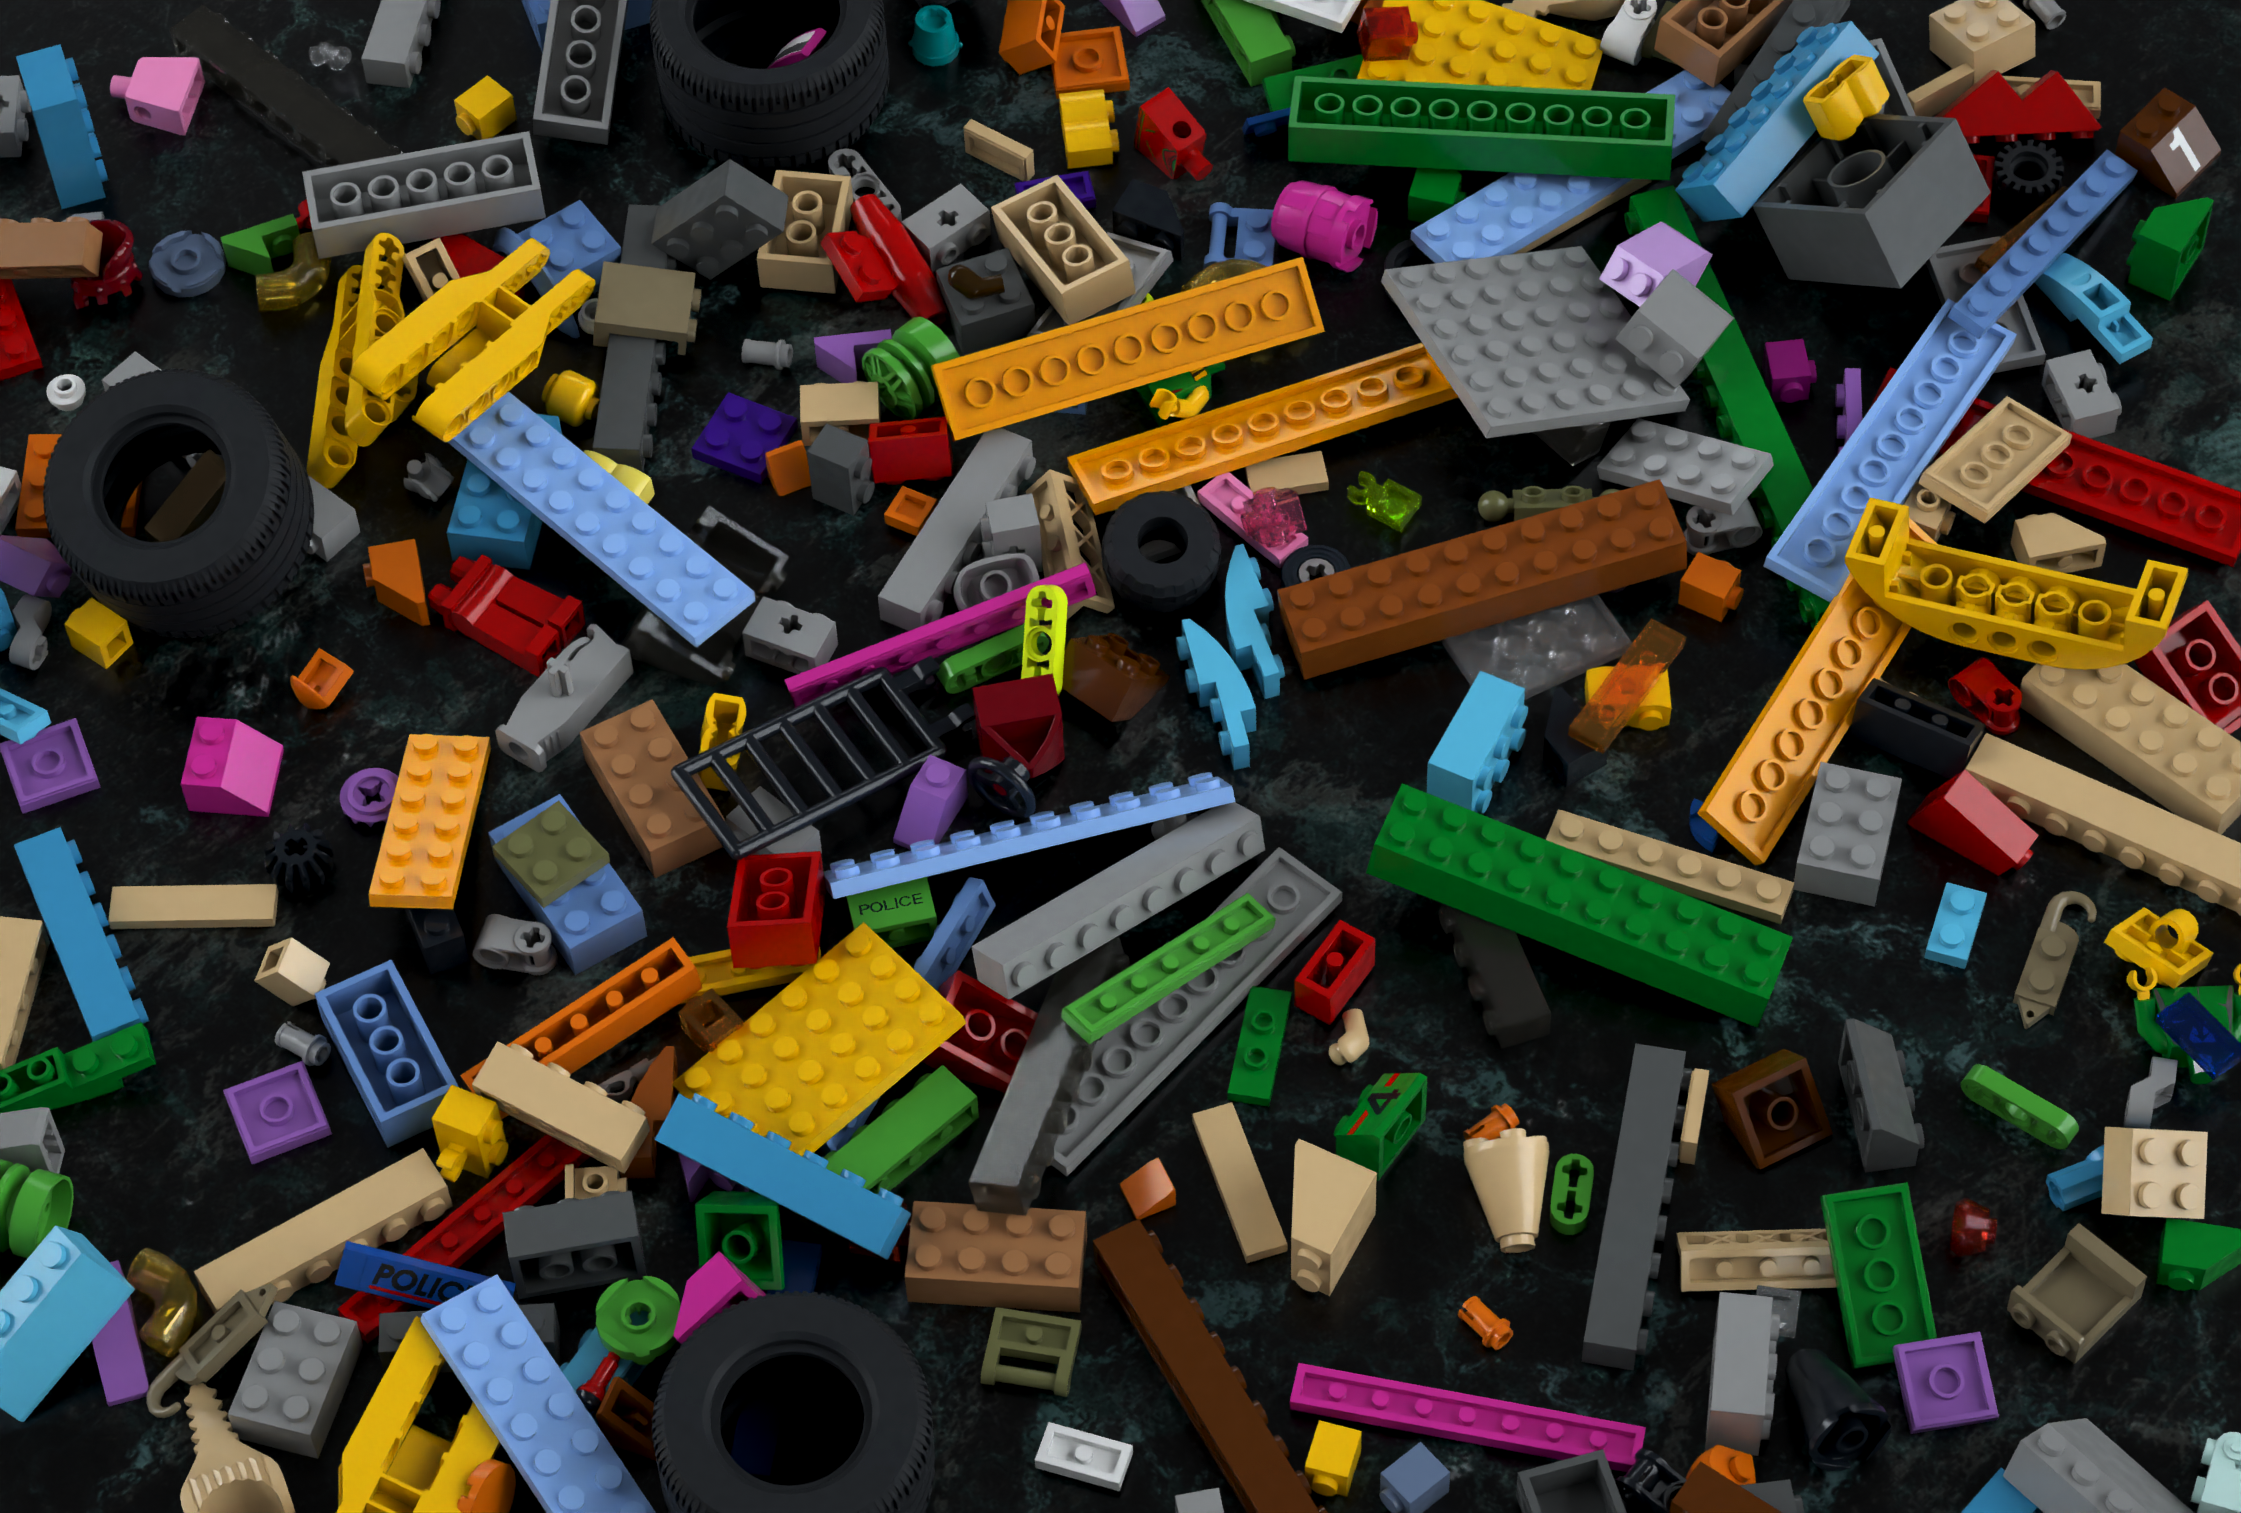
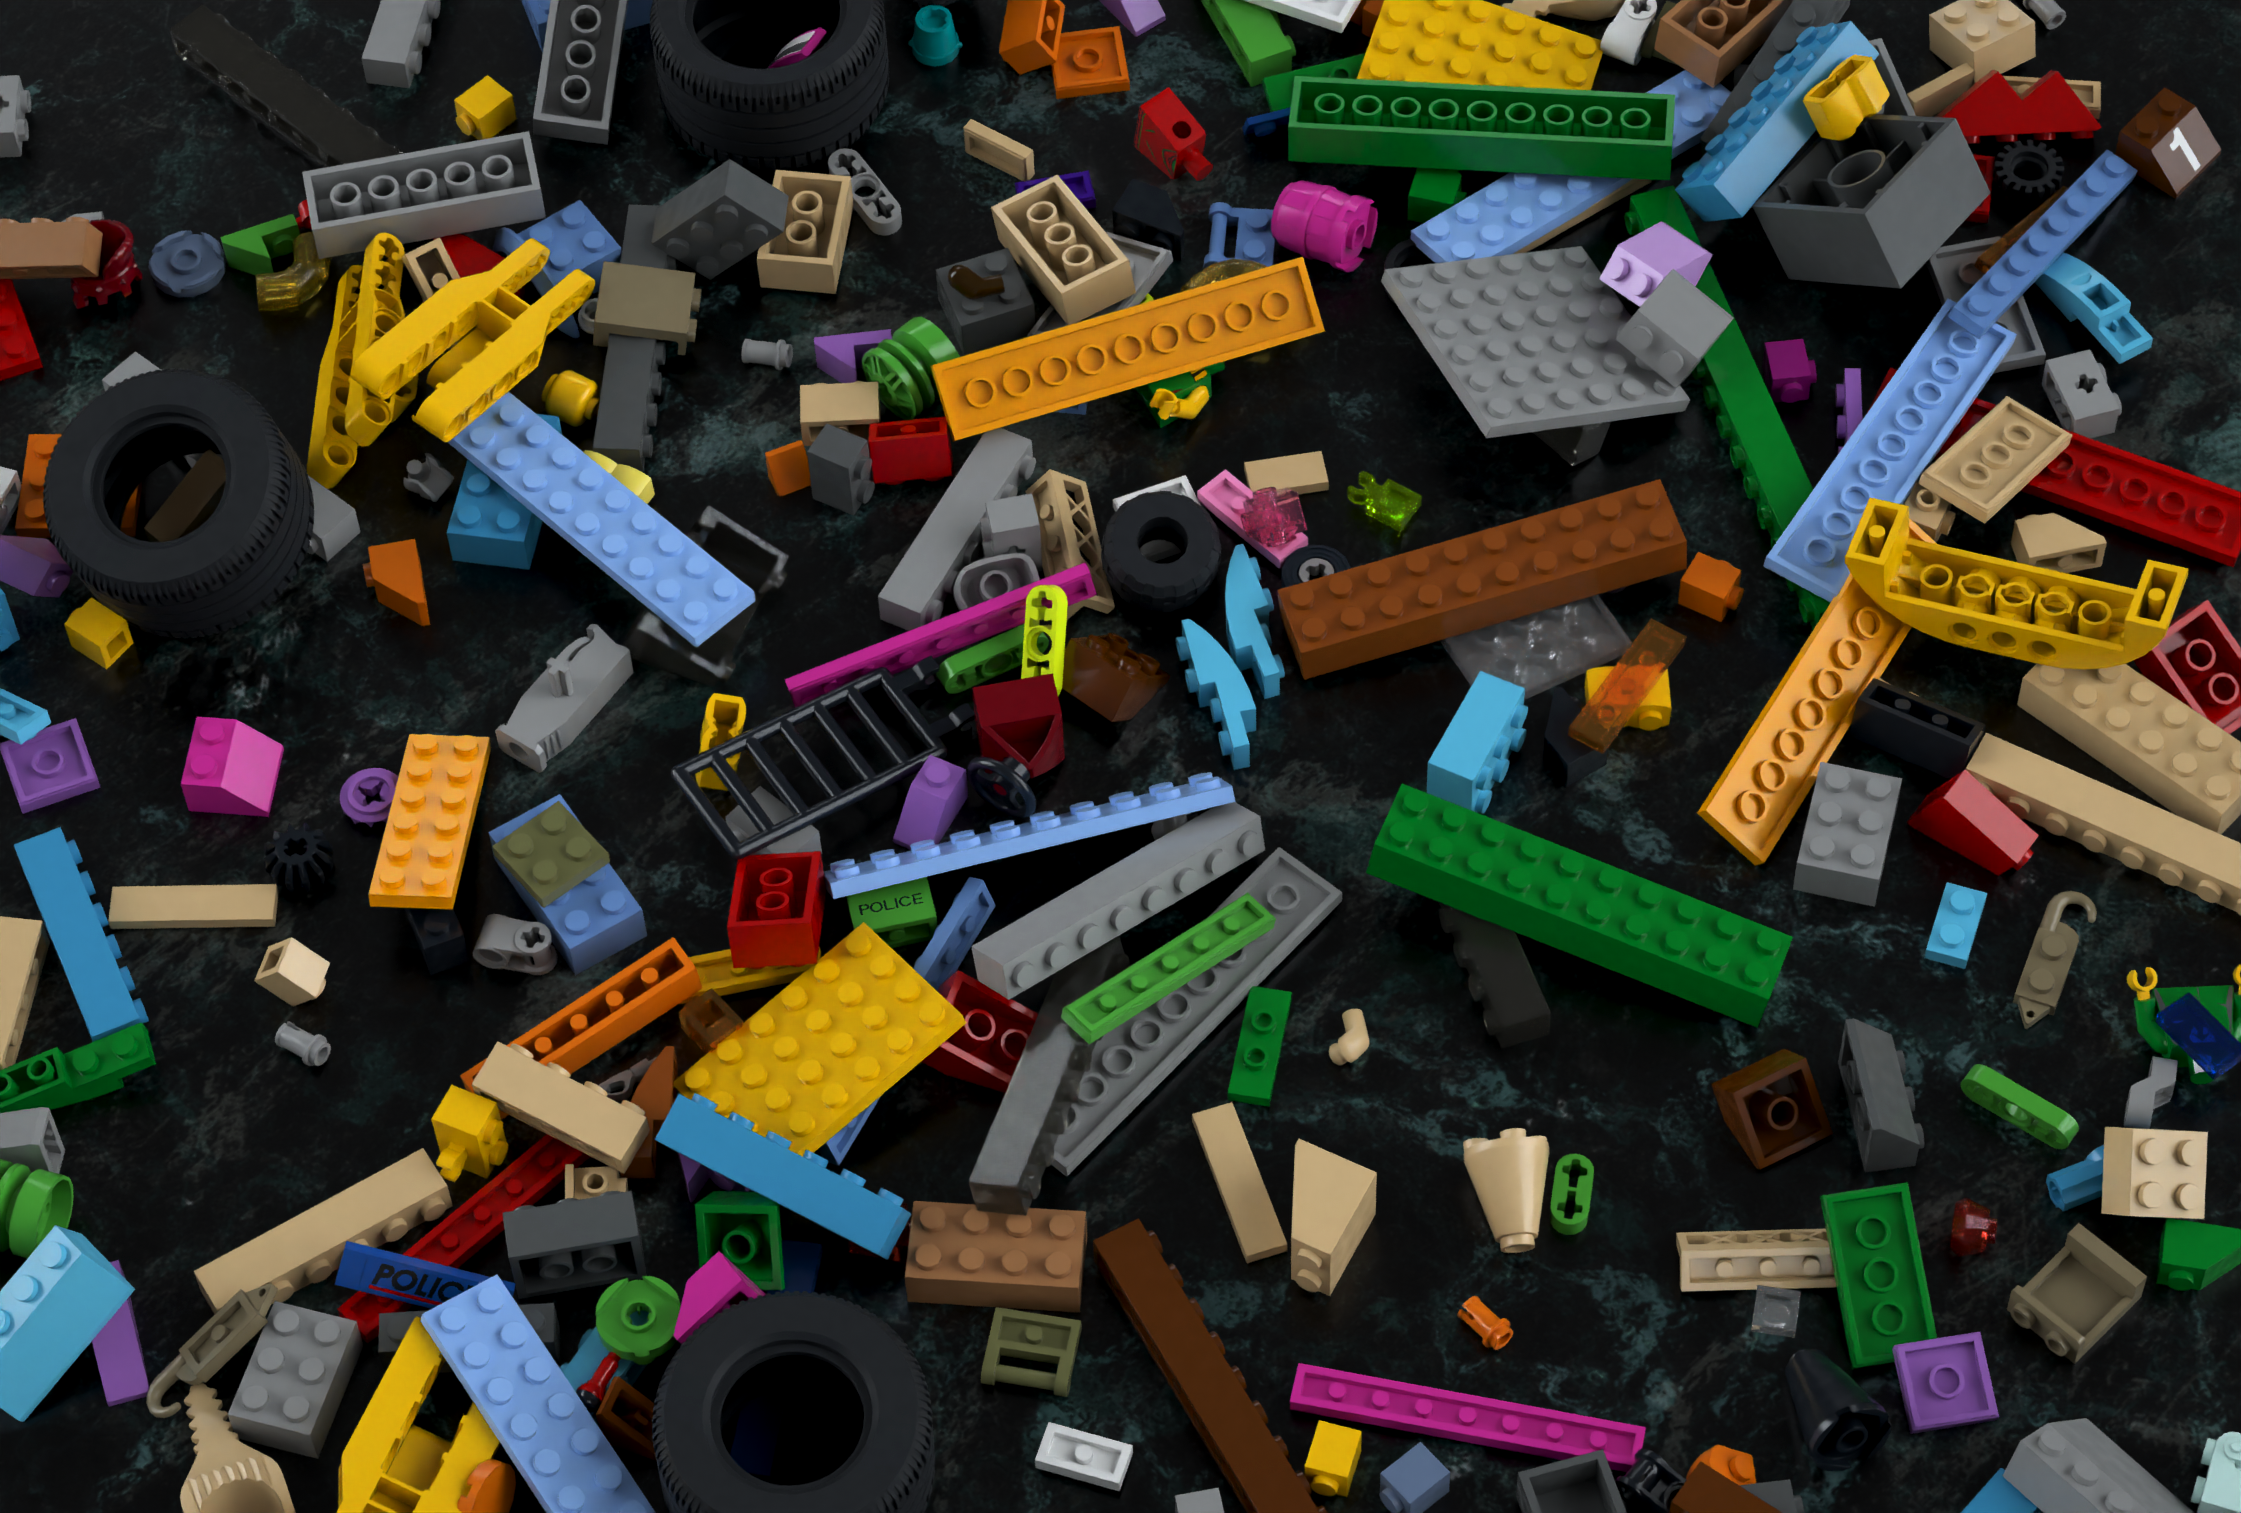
(29, 645): light grey piece -> none
(63, 125): dark azure brick -> none
(68, 399): white plate -> none
(161, 92): bright pink torso -> none
(173, 1299): clear yellow cylinder -> none
(277, 1112): medium lavender tile -> none
(320, 680): orange plate -> none
(327, 53): clear arm -> none
(386, 1050): medium blue brick -> none
(507, 613): red hips -> none
(633, 766): medium nougat brick -> none
(742, 435): dark purple plate -> none
(789, 636): light grey brick -> none
(884, 262): red plate -> none
(907, 1131): bright green brick -> none
(909, 510): orange plate -> none
(948, 226): light grey brick -> none
(1086, 128): yellow brick -> none
(1149, 1190): orange slope -> none
(1260, 427): light orange plate -> none
(1334, 972): red brick -> none
(1383, 1121): green slope -> none
(1386, 33): clear red brick -> none
(1490, 1127): orange pin -> none
(1531, 501): olive plate -> none
(1634, 1208): dark grey brick -> none
(1675, 867): tan plate -> none
(1688, 464): light grey plate -> none
(1693, 1116): tan tile -> none
(1701, 830): blue tile -> none
(1721, 529): light grey piece -> none
(1742, 1372): light grey brick -> none
(1988, 696): red piece -> none
(2148, 943): yellow plate -> none
(2168, 245): green slope -> none

